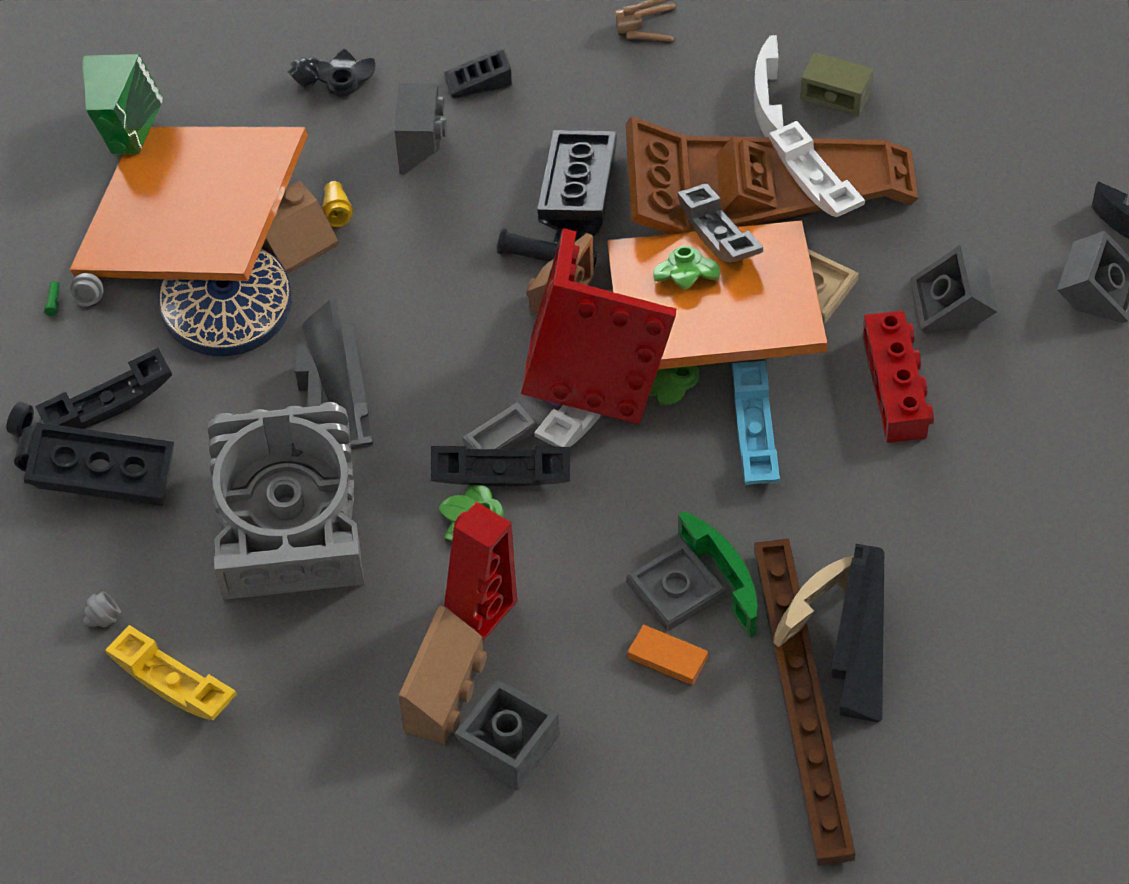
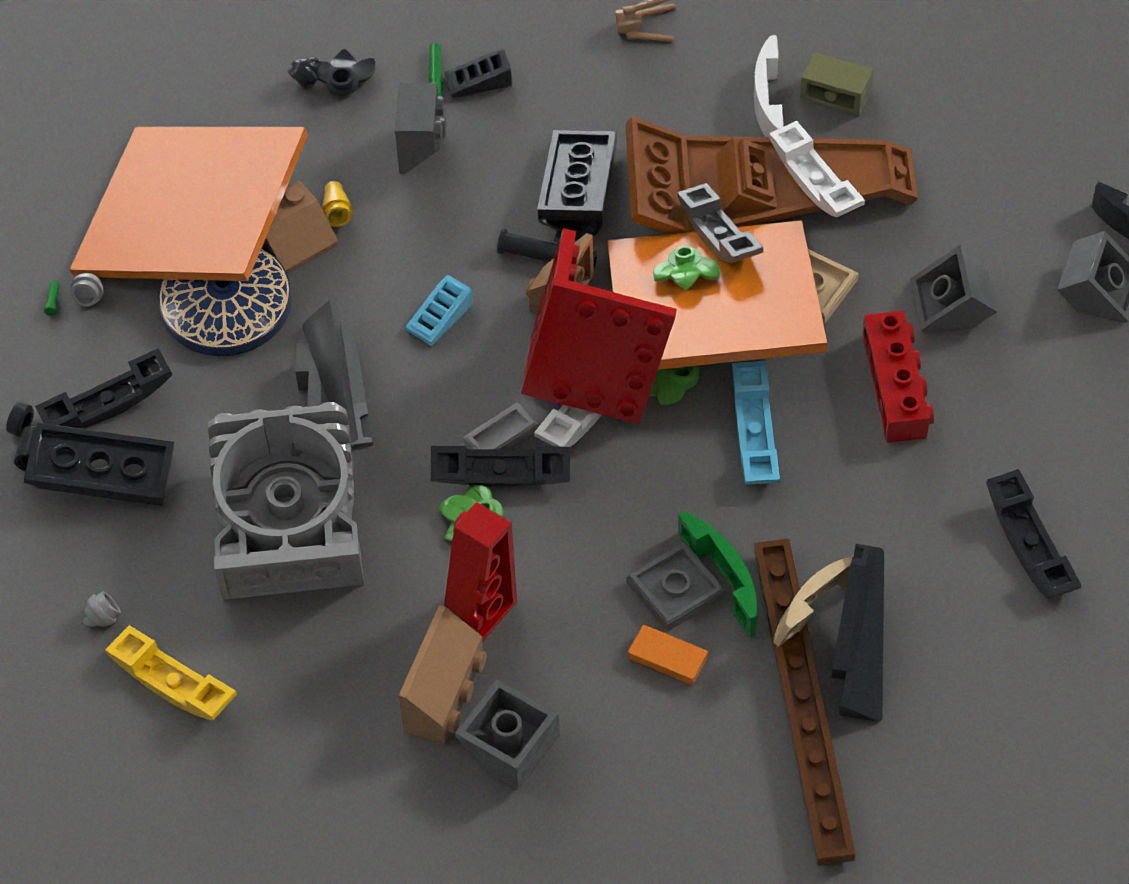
(120, 100): slope -> none
(435, 69): none -> green piece
(449, 292): none -> medium azure slope
(1028, 536): none -> black slope

